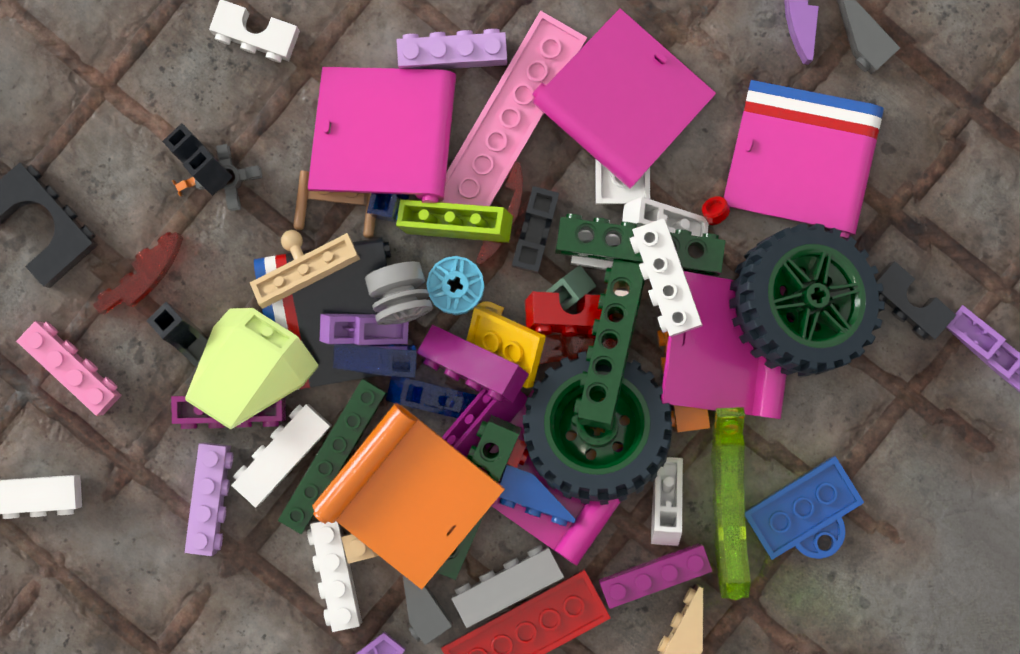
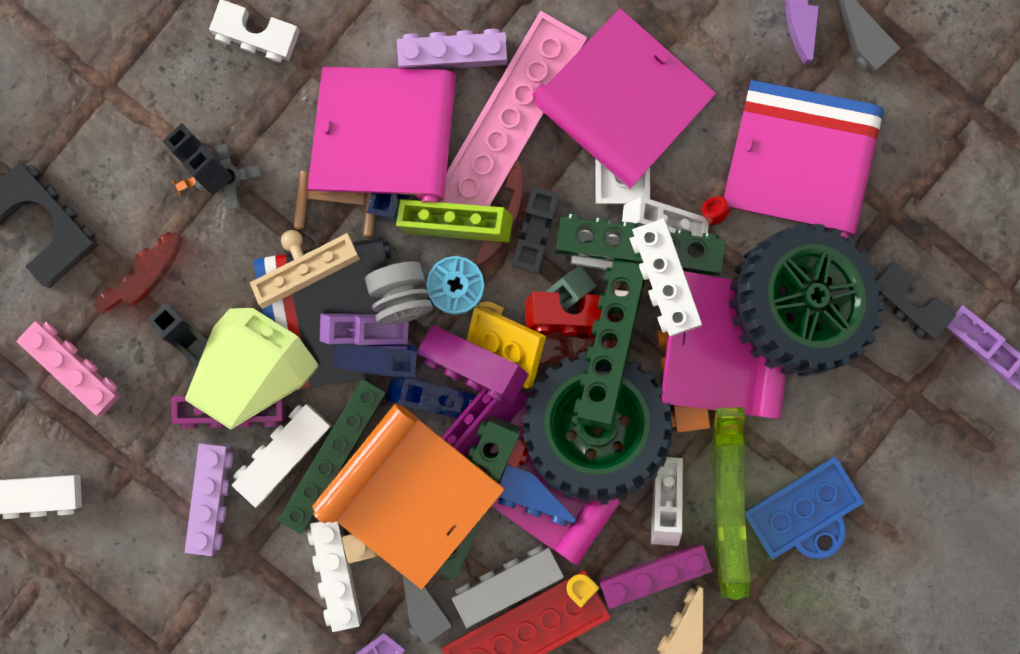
(581, 589): none -> yellow tile

